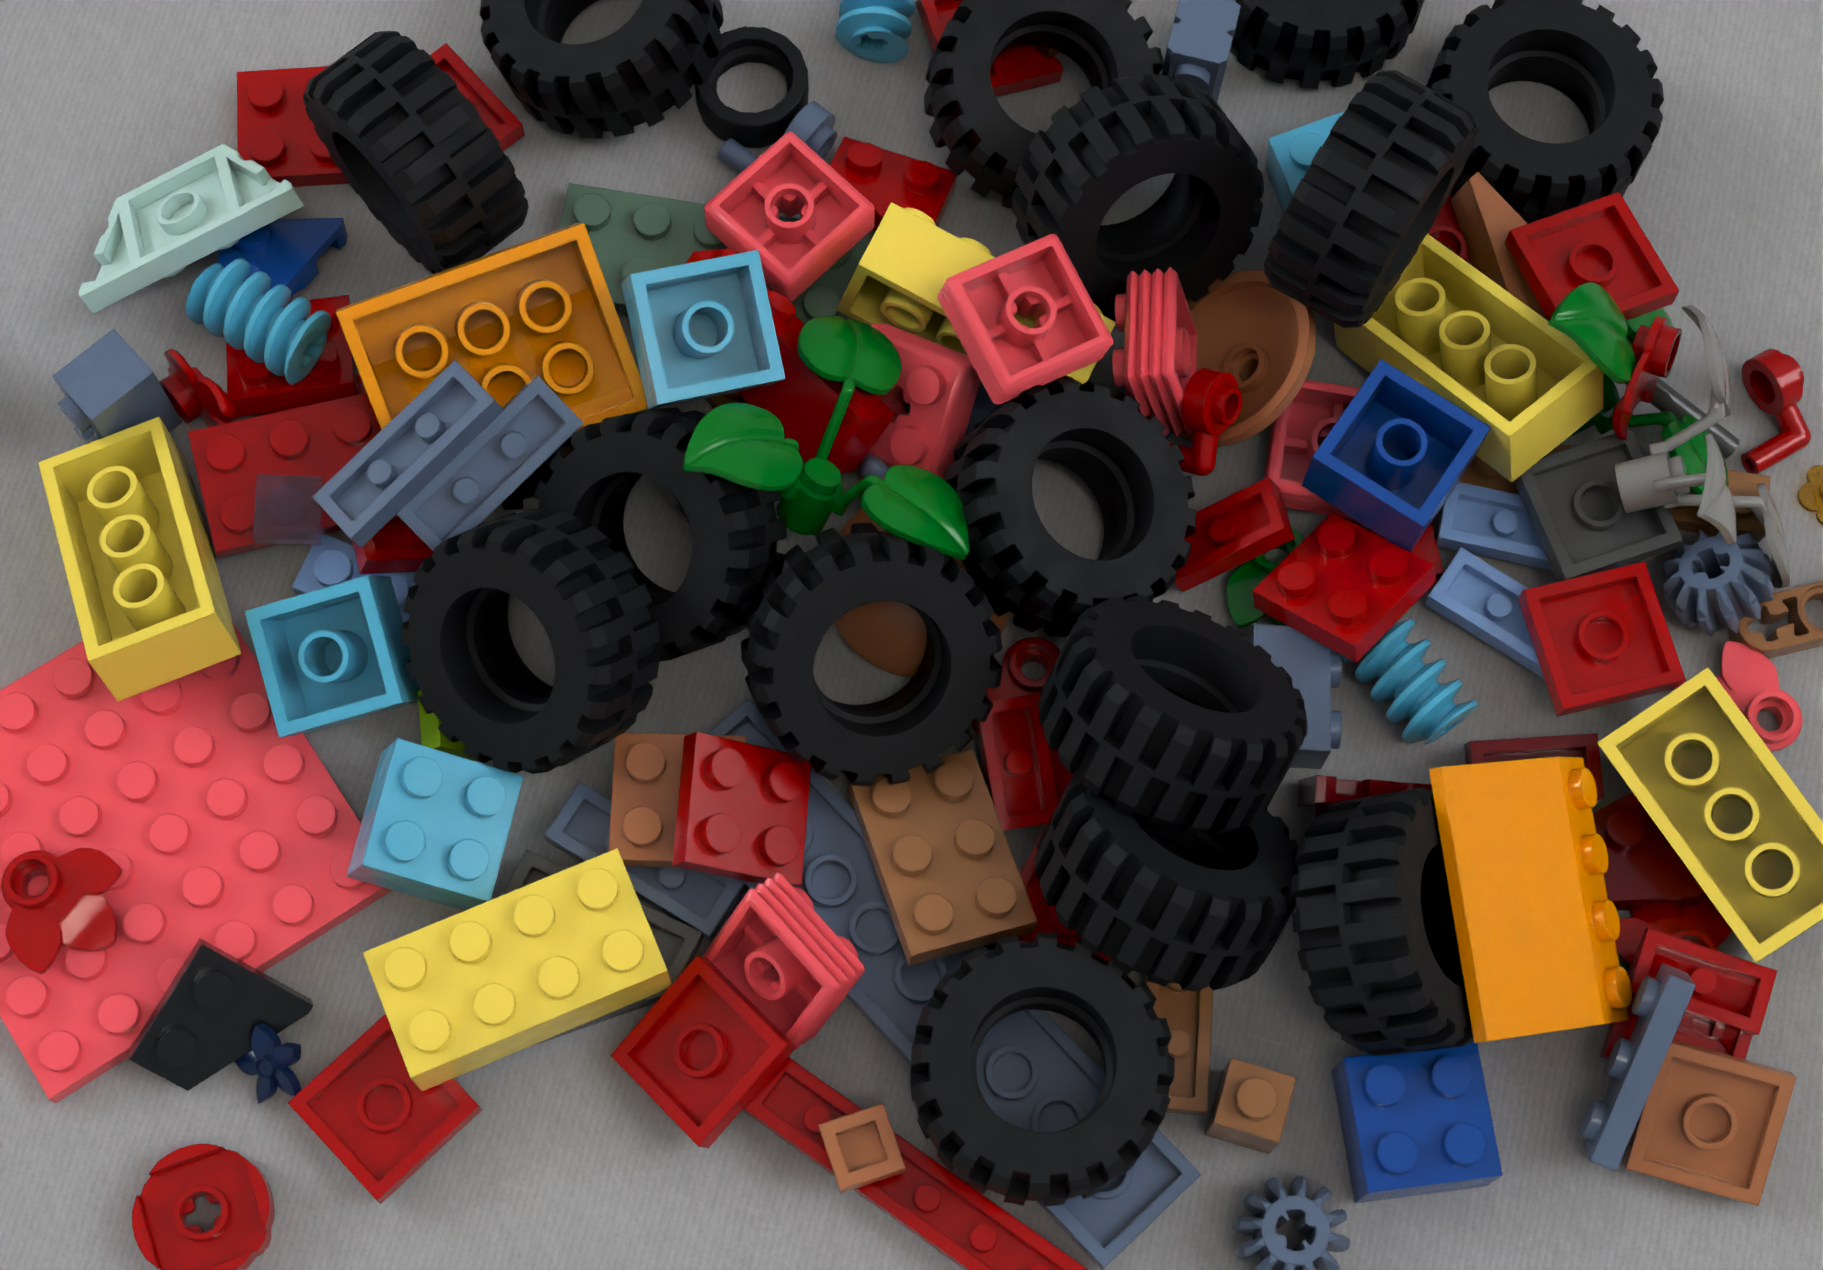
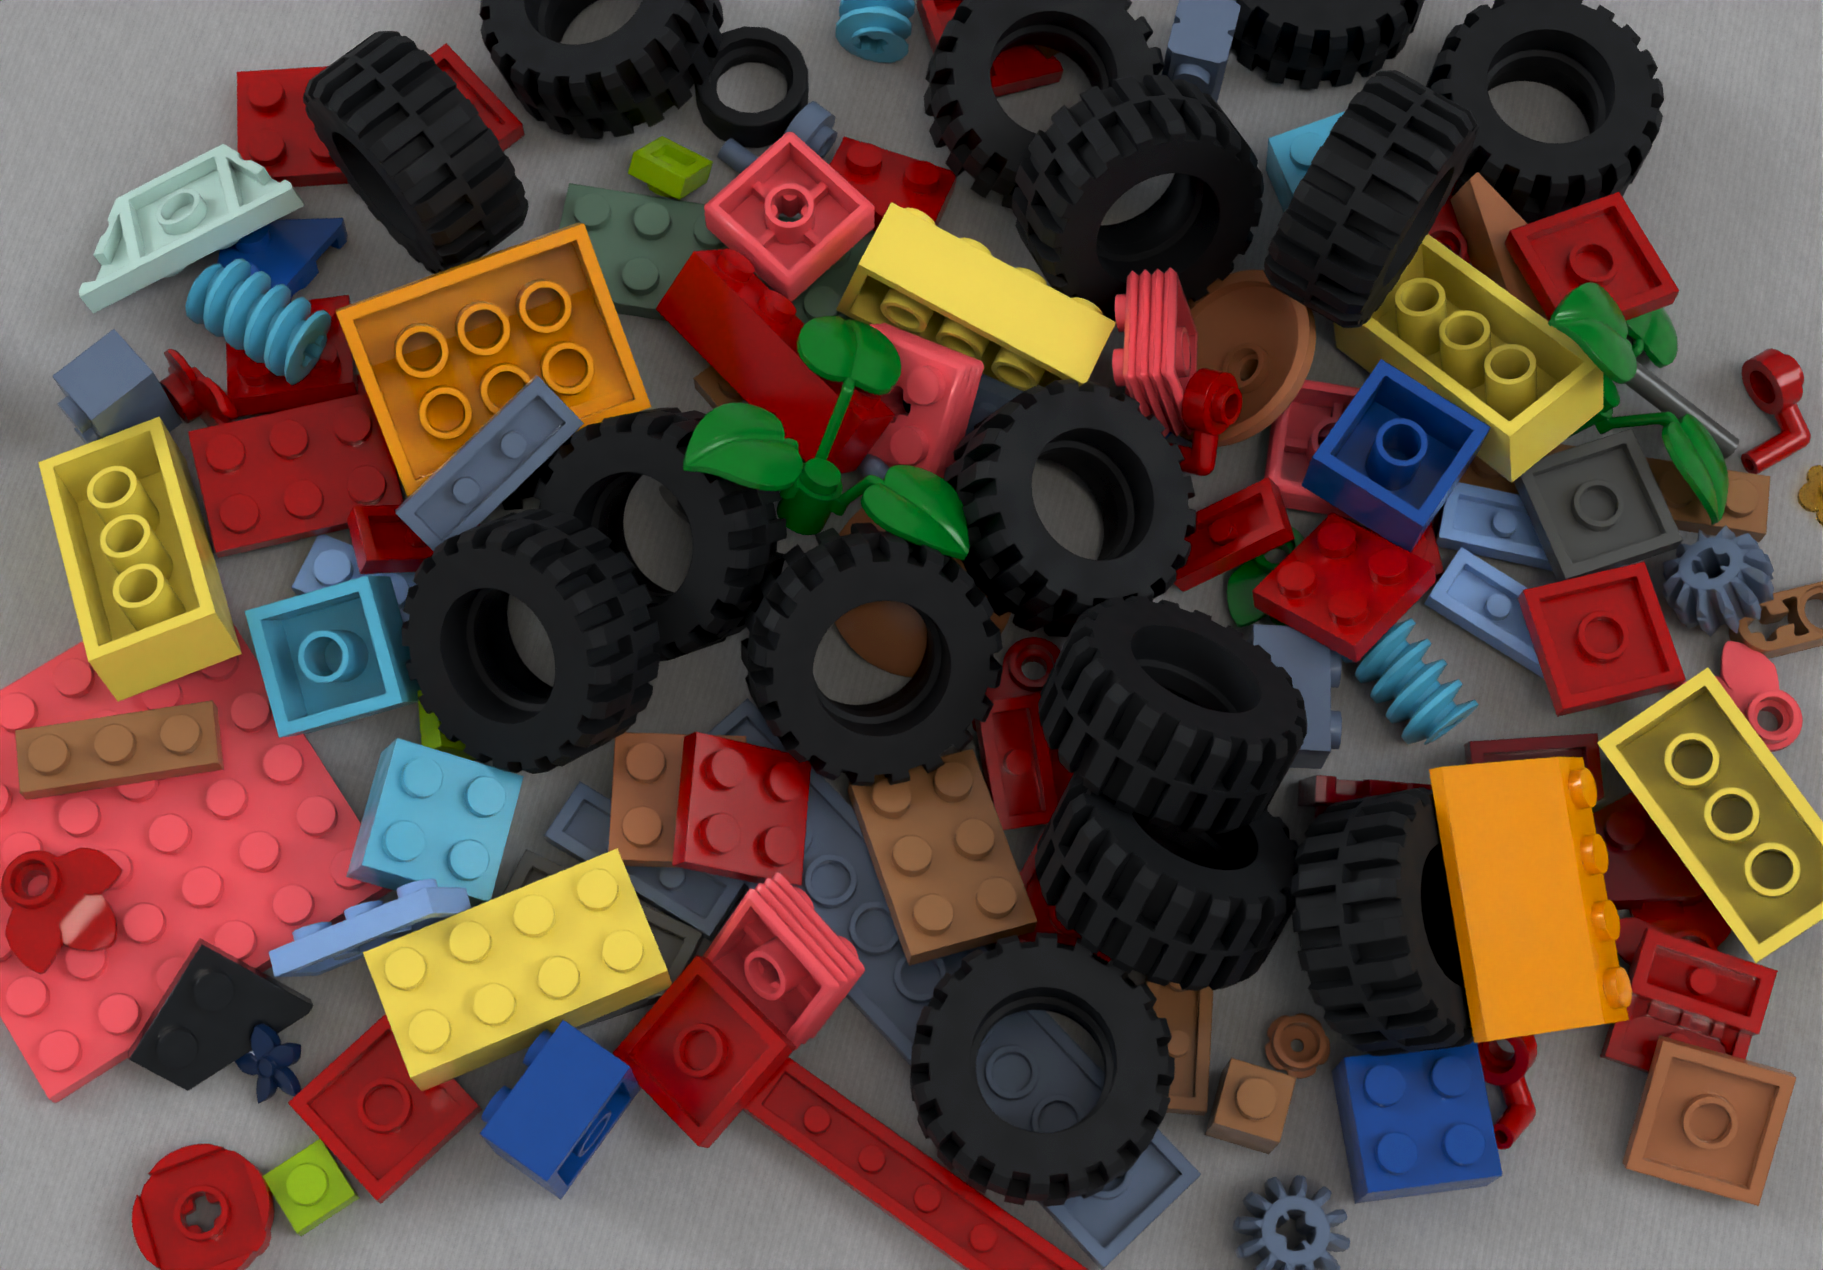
(119, 750): none -> medium nougat plate
(287, 510): plate -> none
(310, 1187): none -> lime plate
(367, 925): none -> light blue plate
(407, 453): sand blue plate -> none
(559, 1107): none -> blue brick
(669, 168): none -> lime plate
(702, 329): medium azure brick -> none
(861, 1148): nougat plate -> none
(1035, 283): coral brick -> none
(1302, 1028): none -> nougat plate
(1508, 1072): none -> red plate
(1635, 1065): sand blue plate -> none
(1655, 354): red plate -> none
(1664, 479): light grey plant -> none

